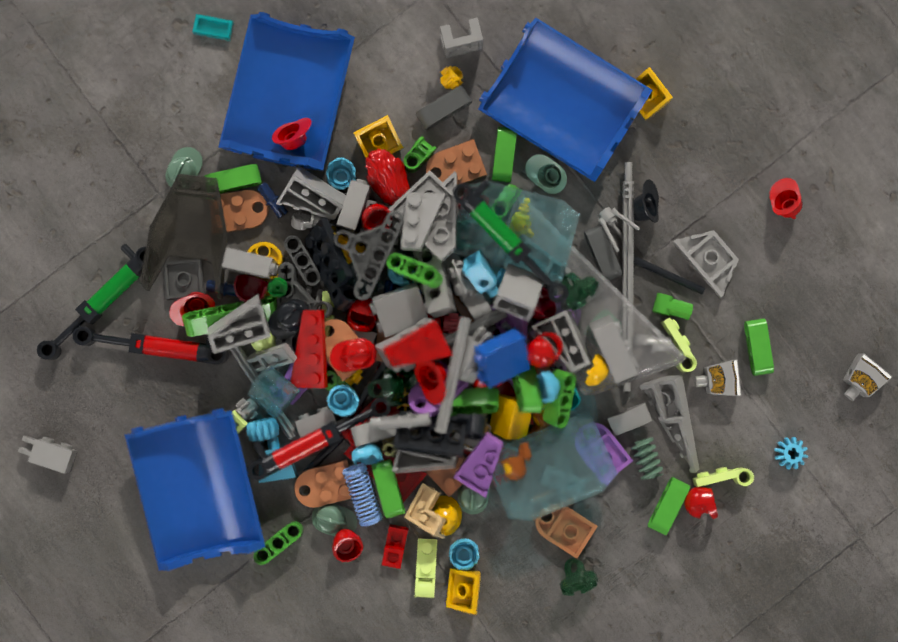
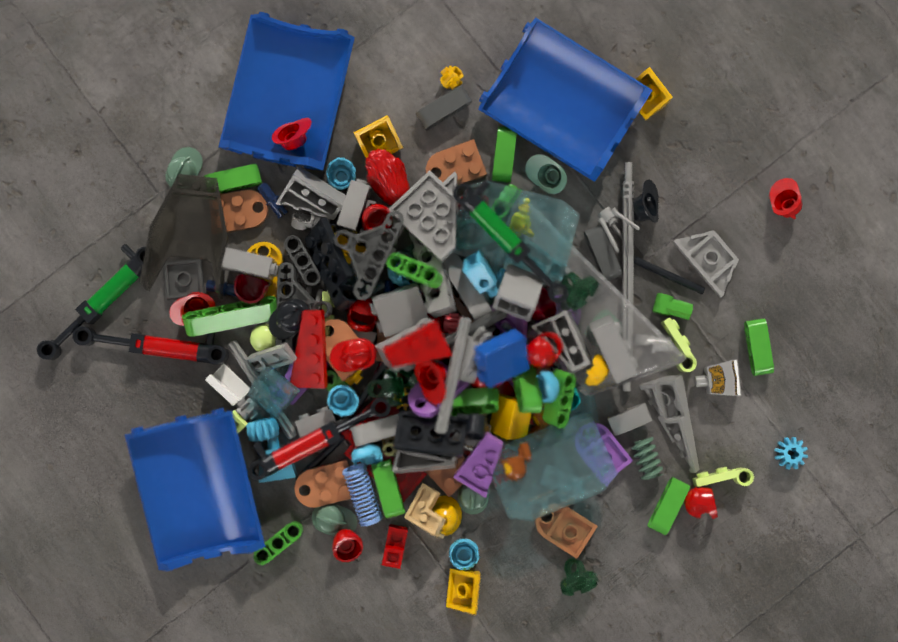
(49, 454): light grey hinge -> none
(213, 27): teal tile -> none
(228, 384): none -> white panel
(239, 327): light grey wedge -> none
(277, 287): green tile -> none
(409, 420): light grey pin -> none
(418, 218): light grey wing -> none
(420, 152): bright green piece -> none
(426, 568): yellowish green plate -> none
(461, 286): light grey hinge -> none
(463, 44): light grey panel -> none
(864, 377): light grey torso -> none

